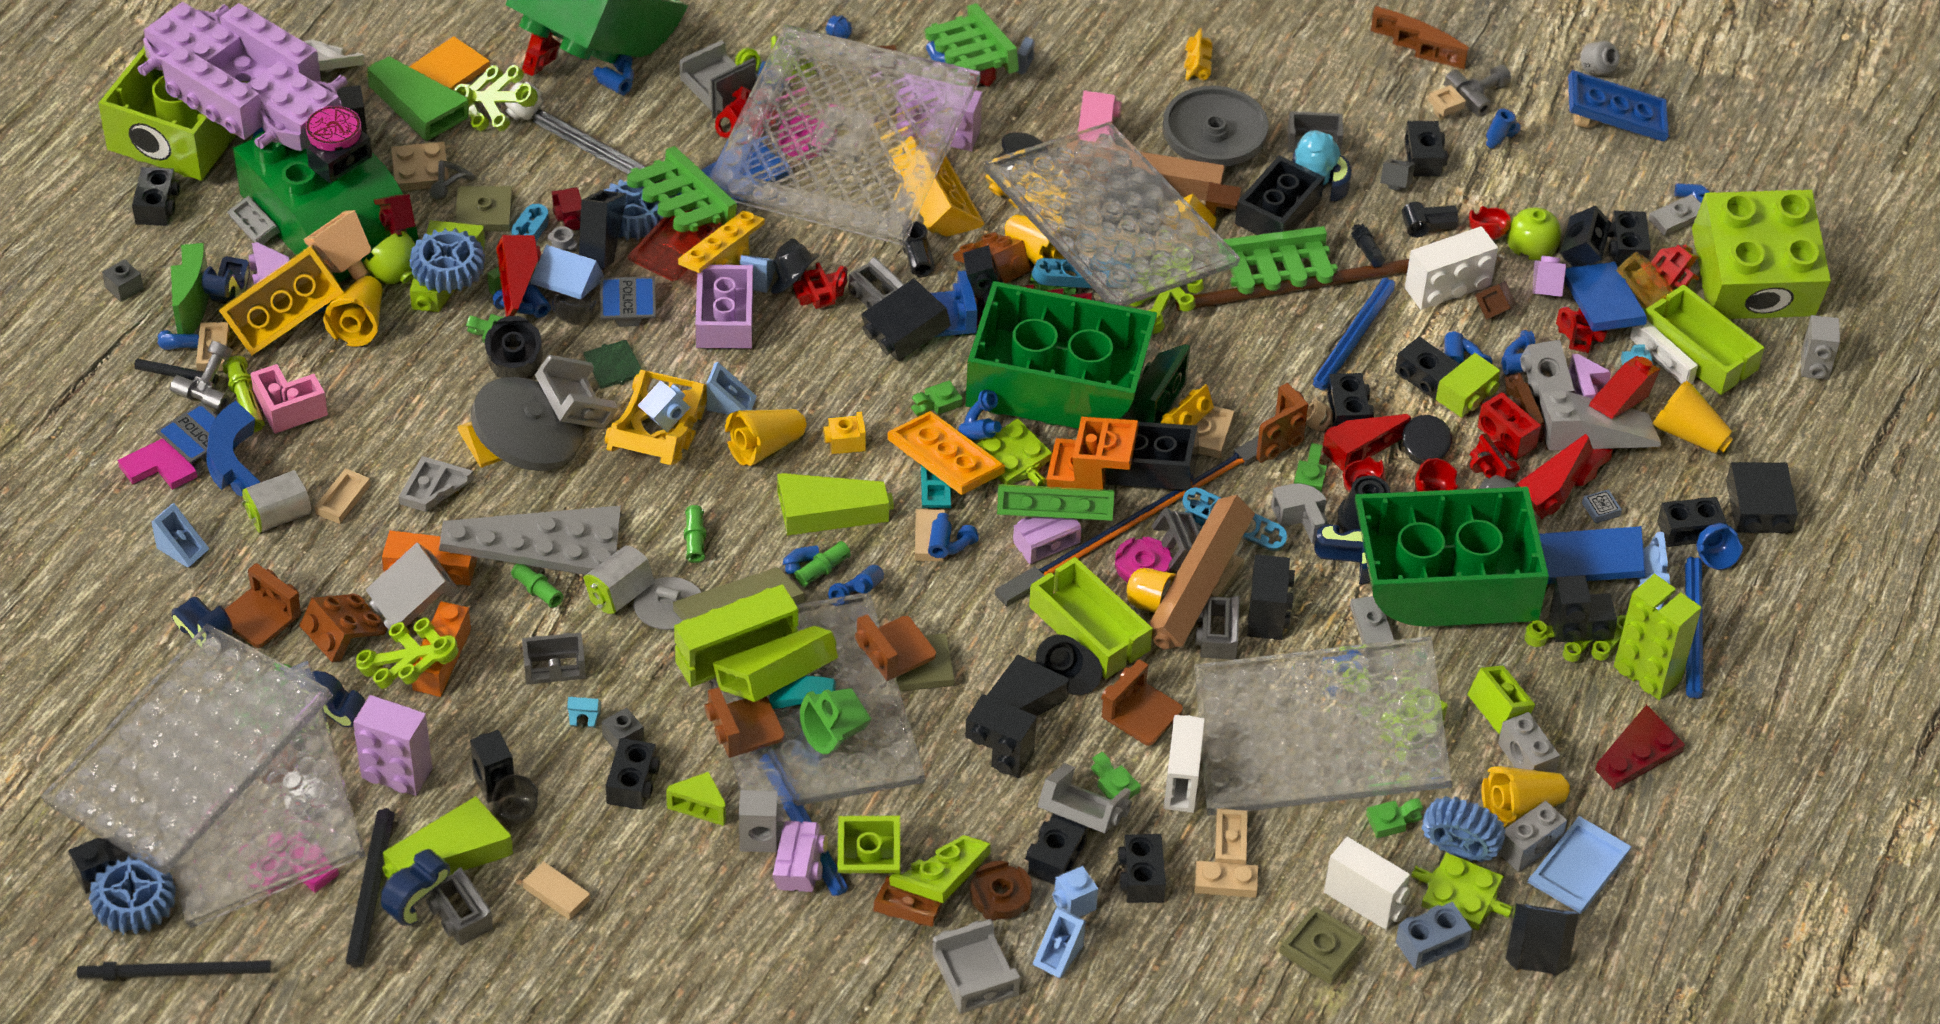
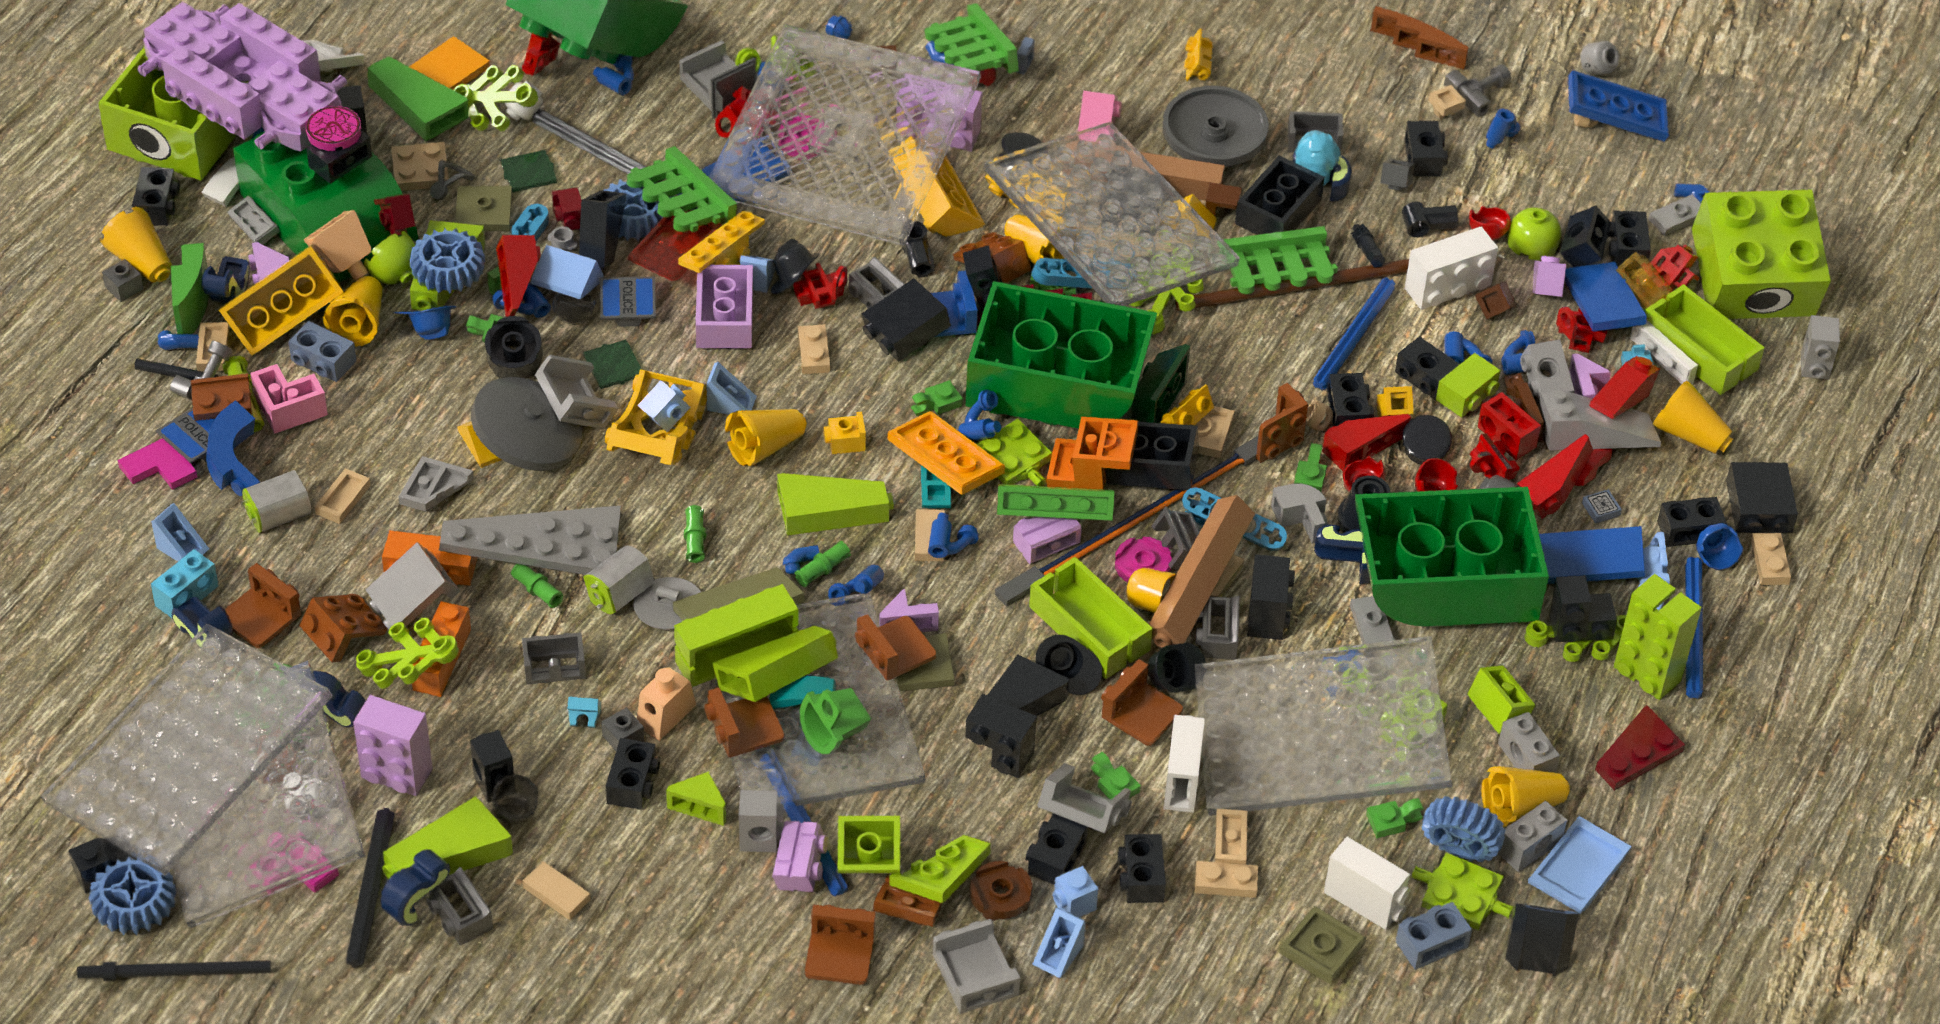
(136, 240): none -> yellow cone
(187, 578): none -> medium azure brick
(216, 393): none -> dark orange plate
(223, 184): none -> white slope
(322, 351): none -> sand blue brick
(431, 322): none -> blue piece
(528, 171): none -> clear green piece
(665, 702): none -> light nougat torso
(813, 349): none -> tan plate
(840, 944): none -> dark orange bracket
(923, 615): none -> lavender slope
(1174, 667): none -> black piece
(1395, 401): none -> yellow brick
(1770, 559): none -> tan plate

